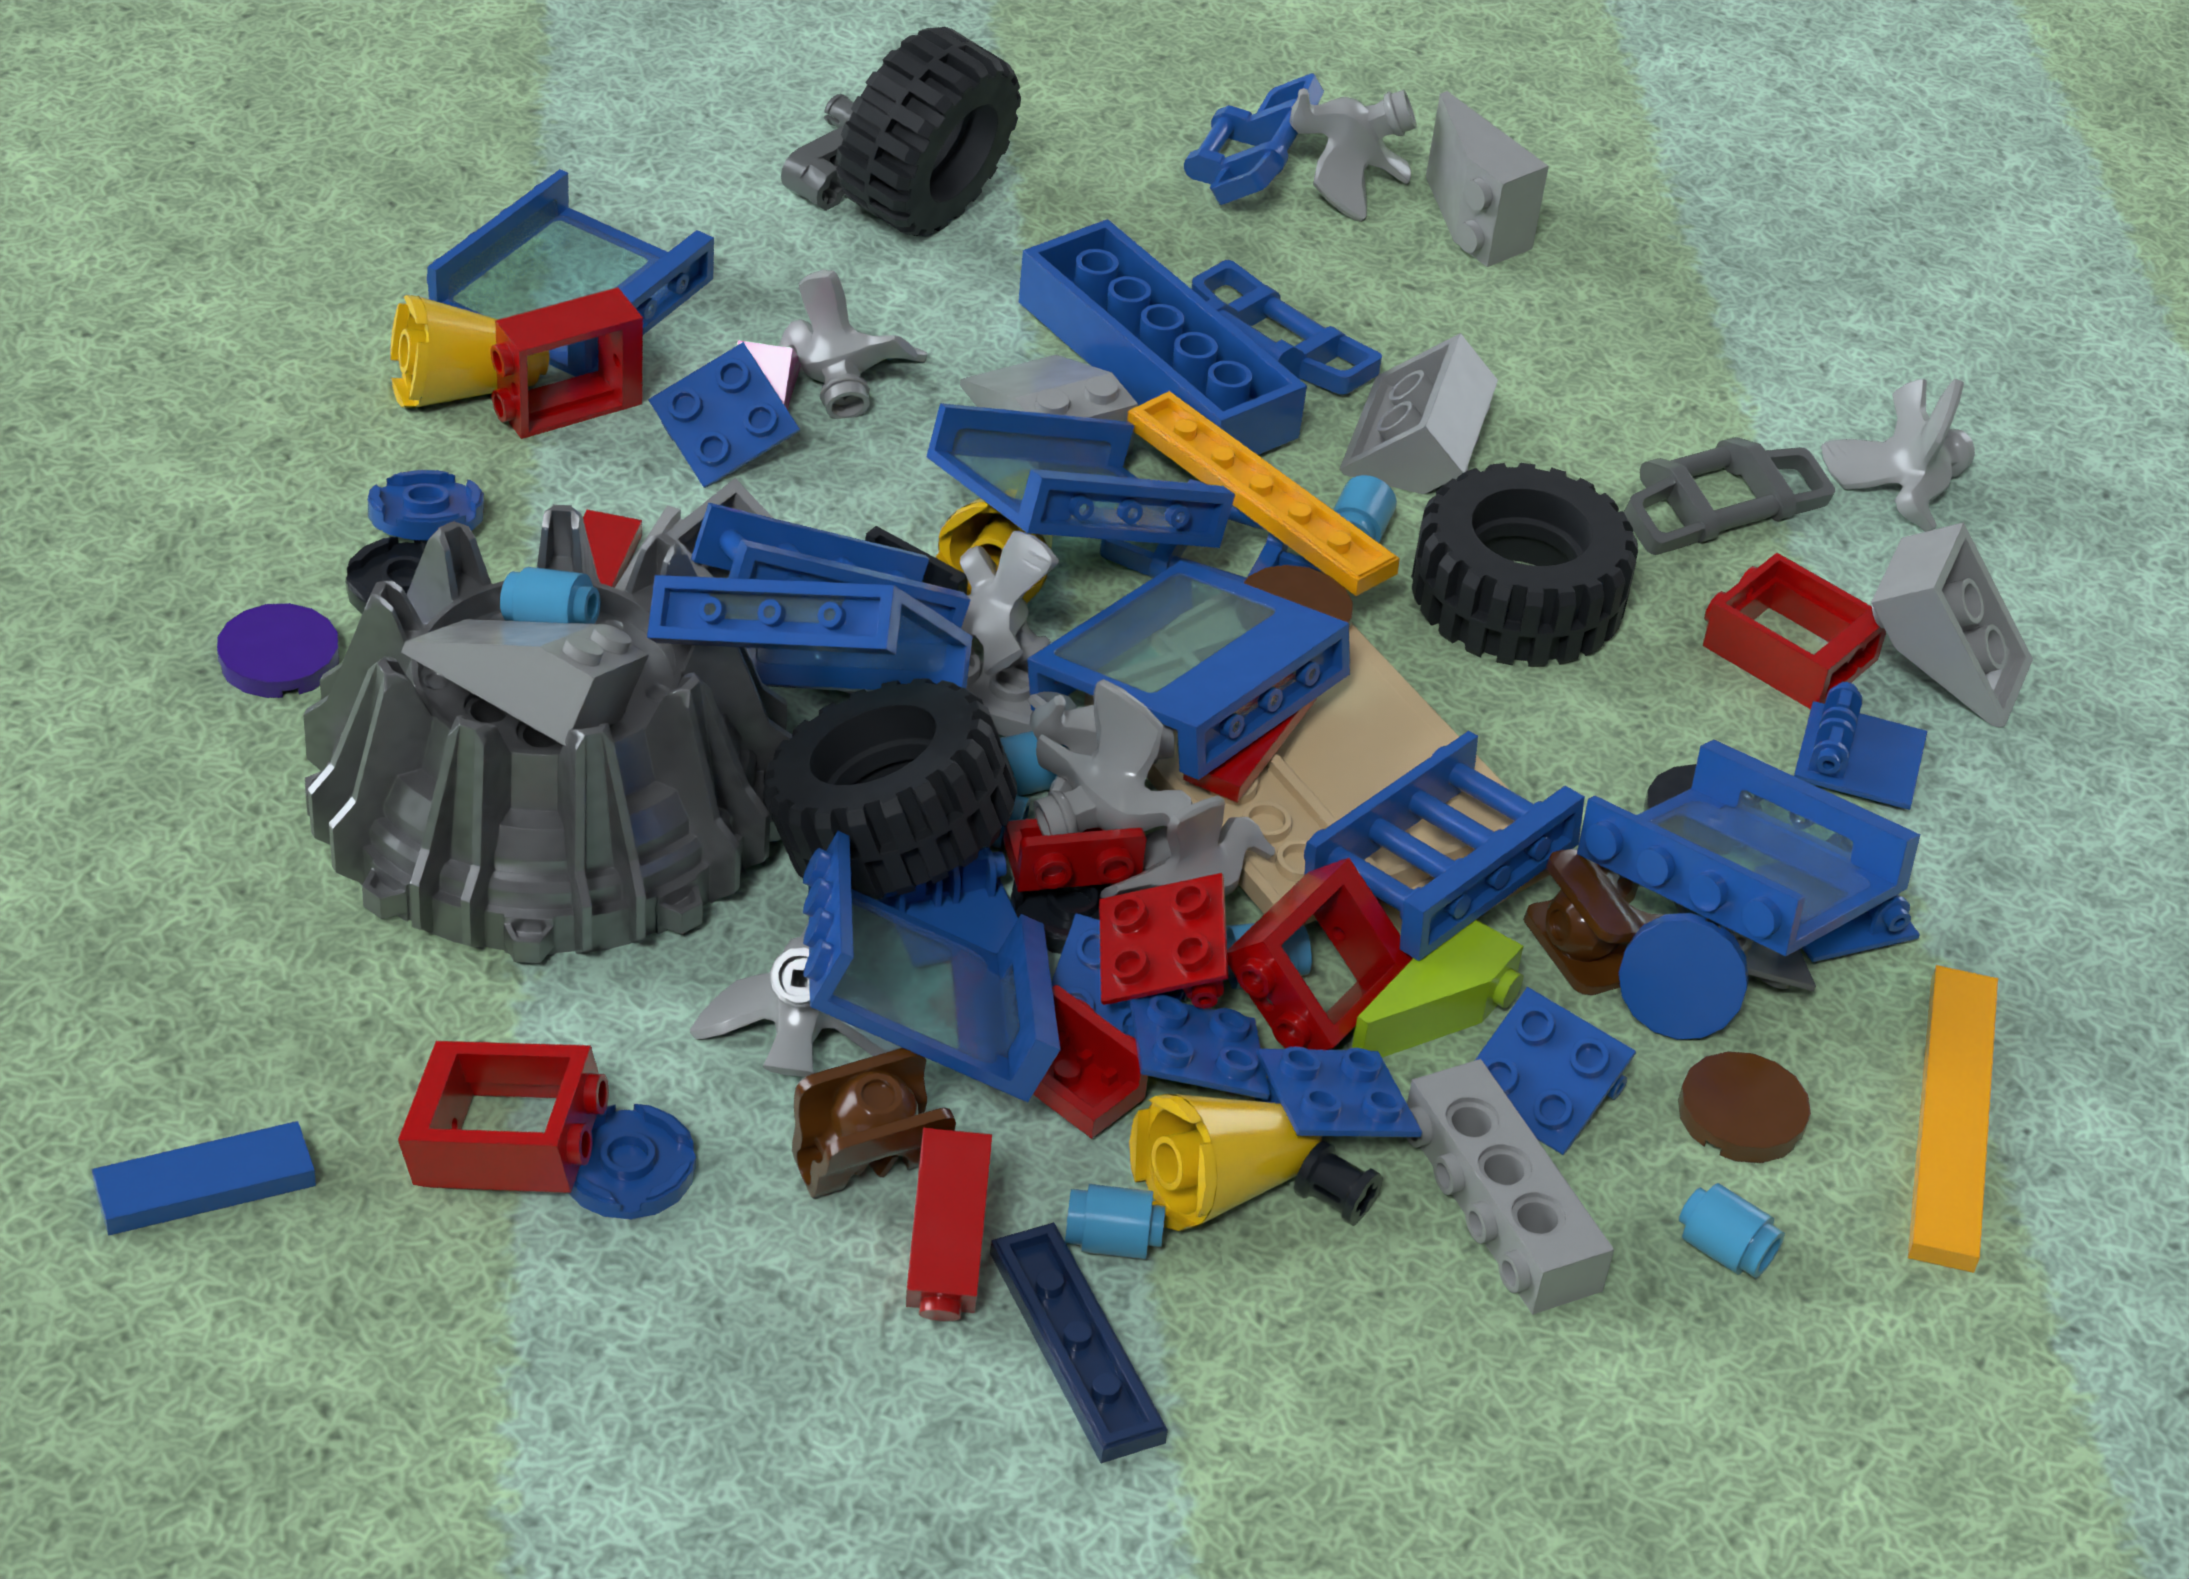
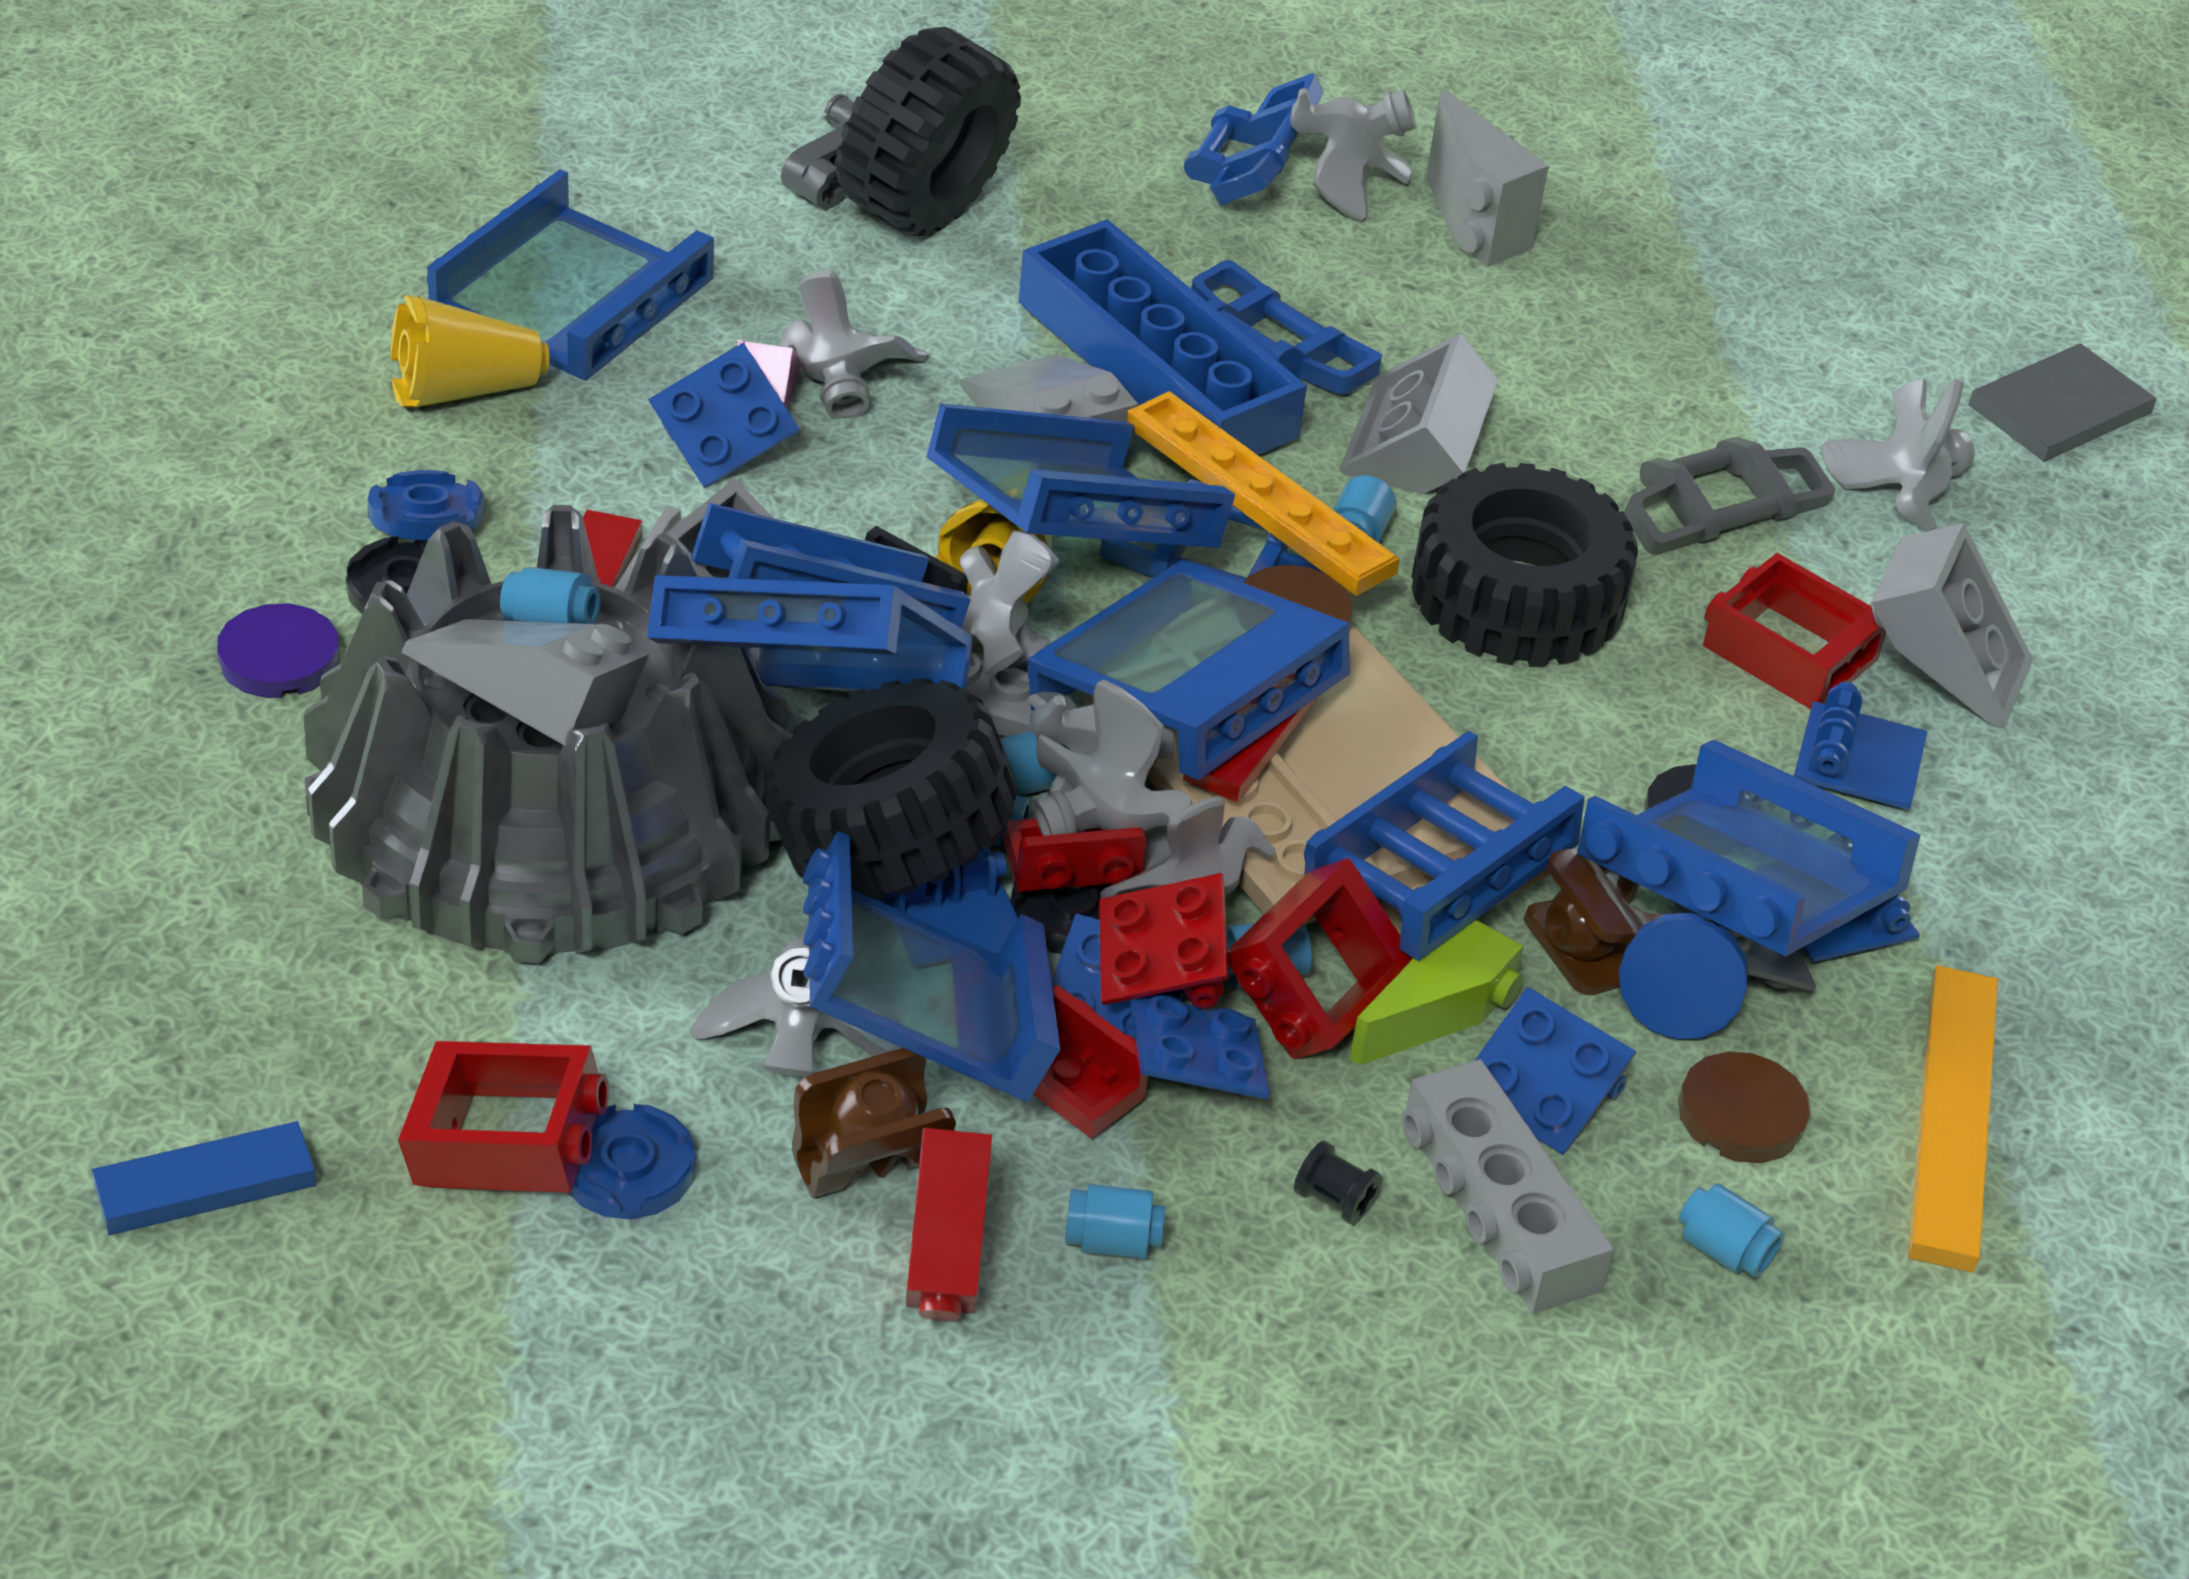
(580, 398): red window -> none
(1078, 1343): dark blue tile -> none
(1212, 1154): yellow cone -> none
(1337, 1092): blue hinge -> none
(2062, 402): none -> dark grey tile

